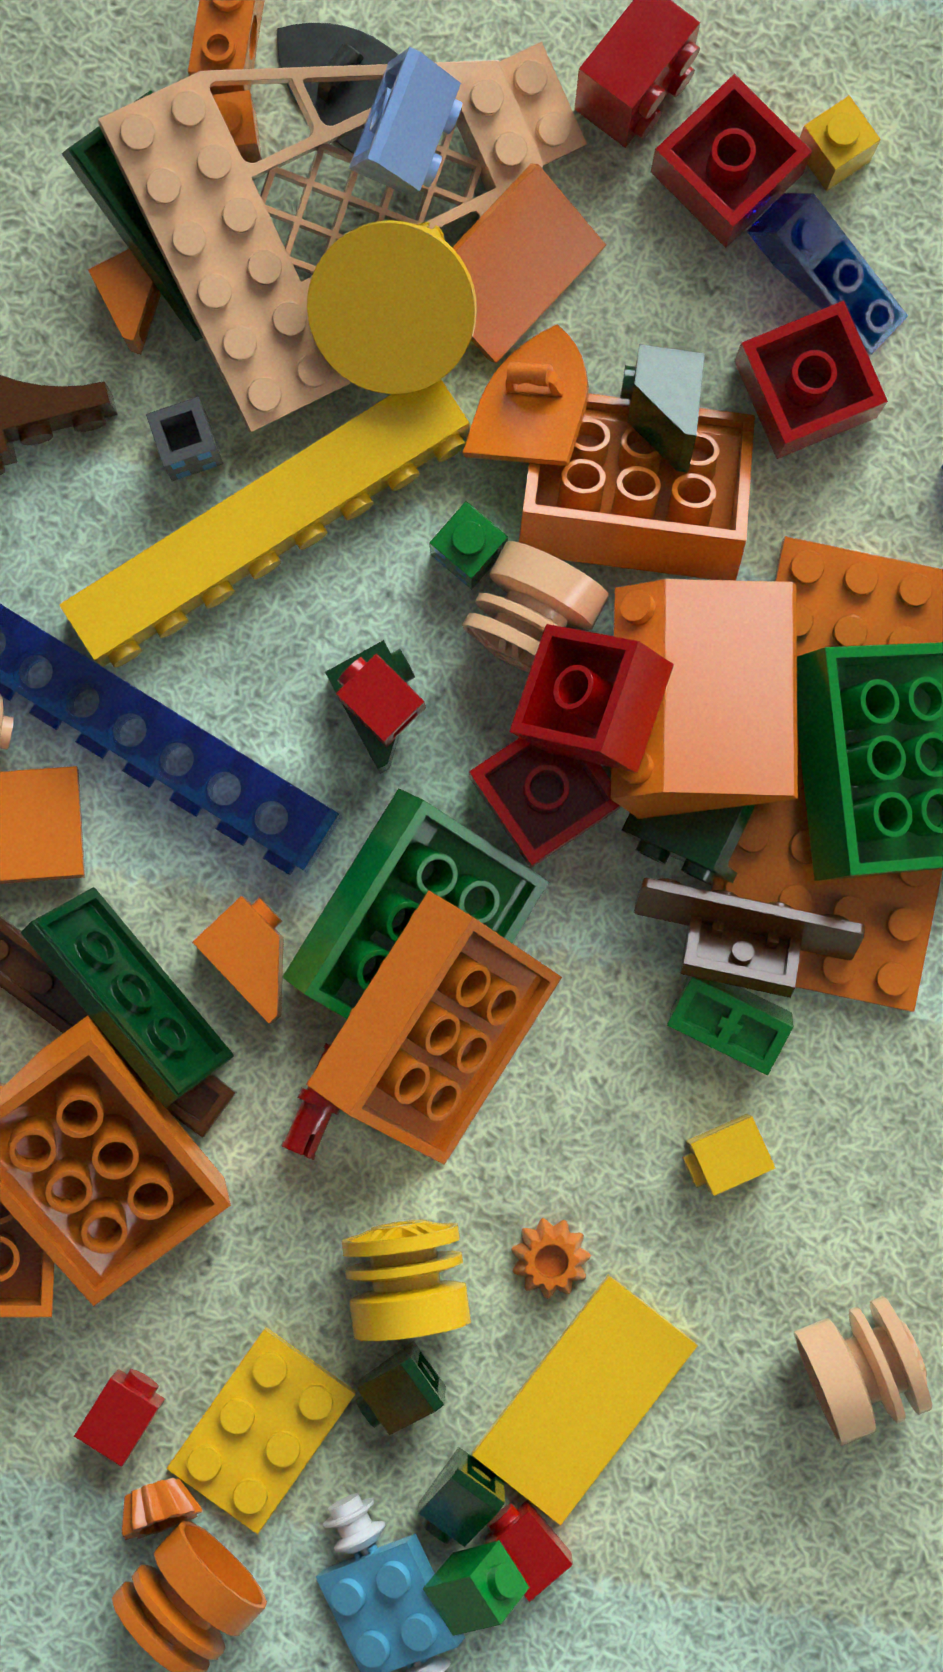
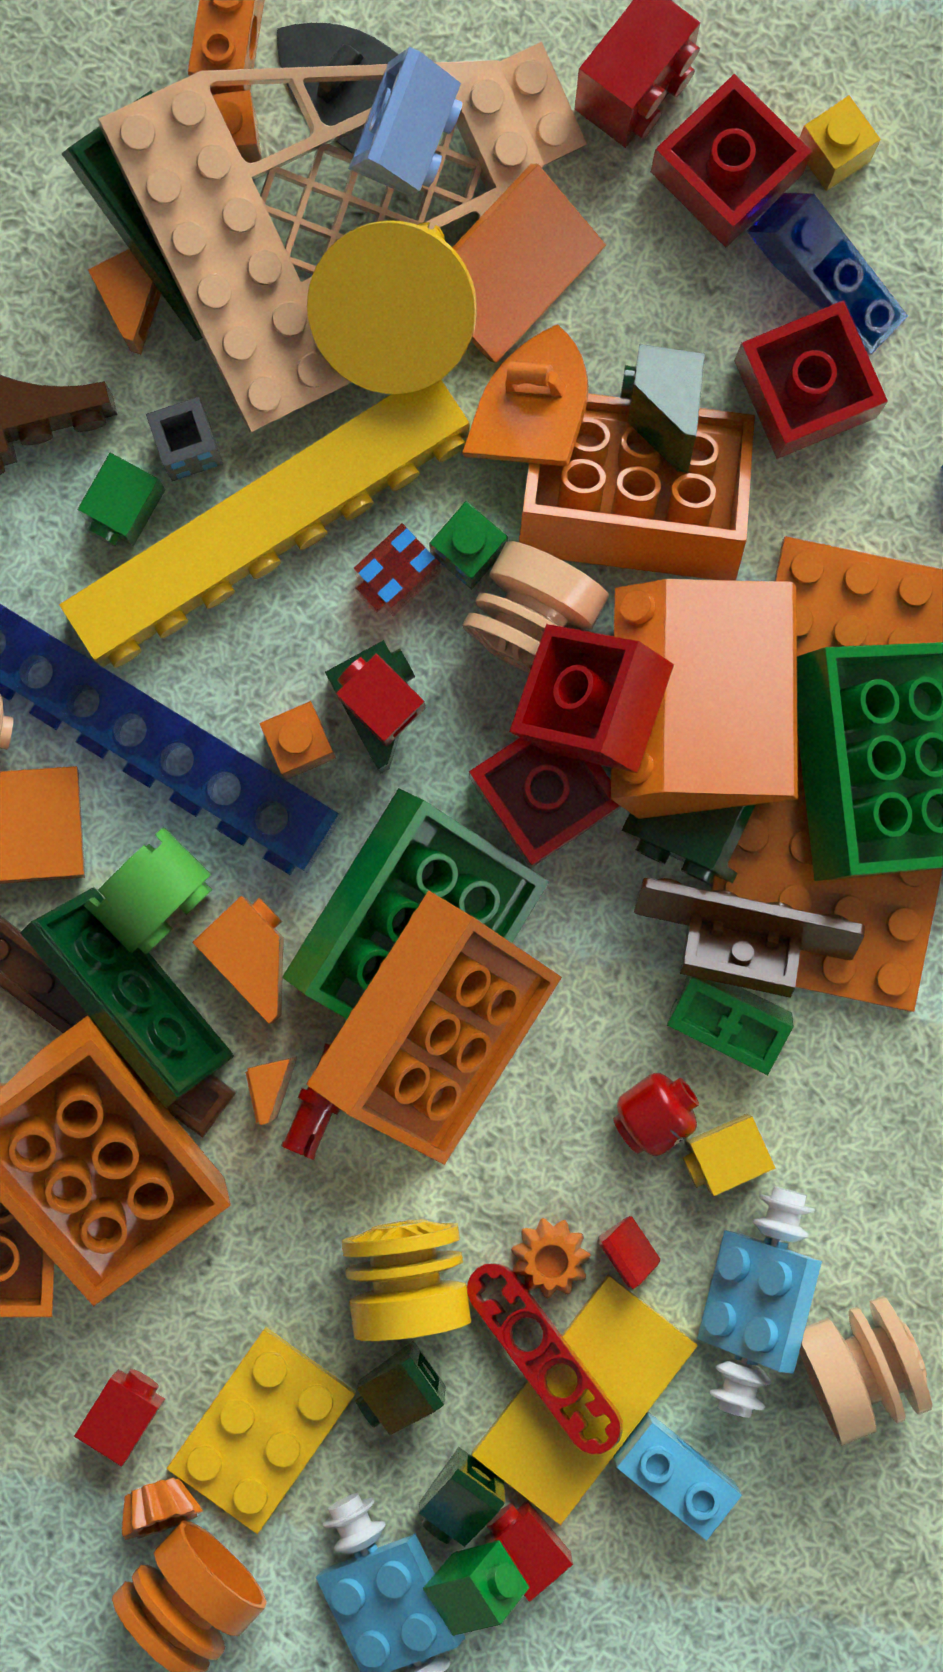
(120, 501): none -> green brick
(149, 892): none -> bright green brick
(268, 1087): none -> orange slope
(297, 740): none -> orange brick
(395, 571): none -> clear red brick
(539, 1361): none -> red beam
(629, 1251): none -> red slope
(656, 1114): none -> red head
(677, 1476): none -> medium azure brick
(760, 1302): none -> medium azure plate

